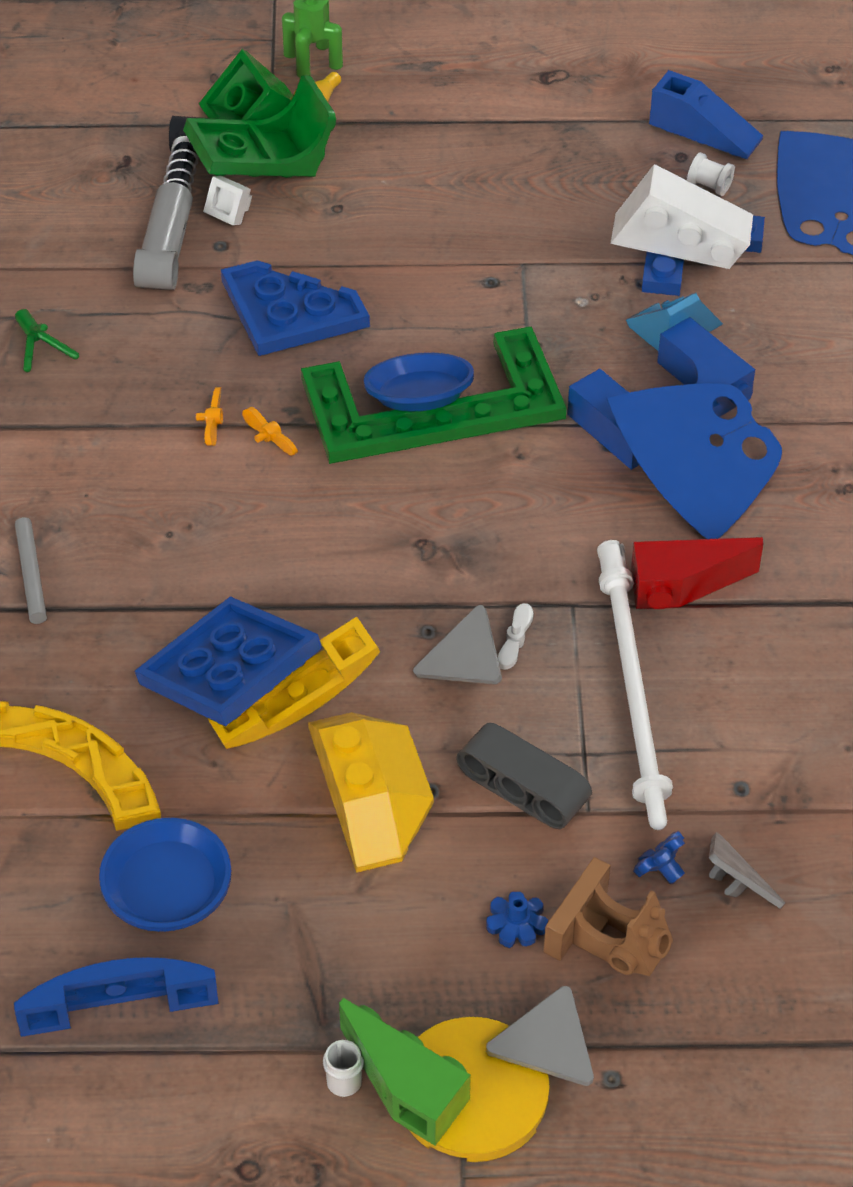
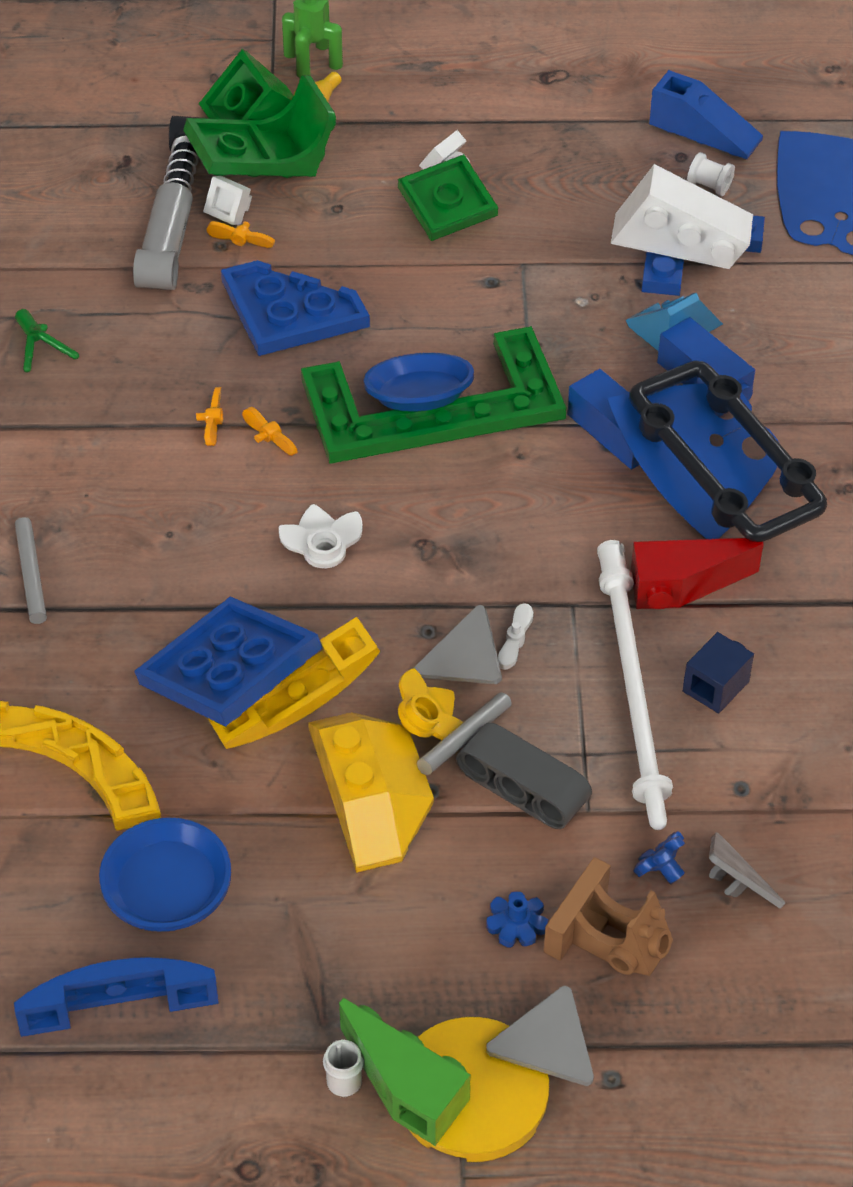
(239, 235): none -> light orange piece
(321, 537): none -> white plate
(426, 709): none -> yellow plate
(445, 150): none -> white tile
(447, 197): none -> green plate
(463, 734): none -> light grey bar
(718, 672): none -> dark blue brick
(728, 504): none -> black bar

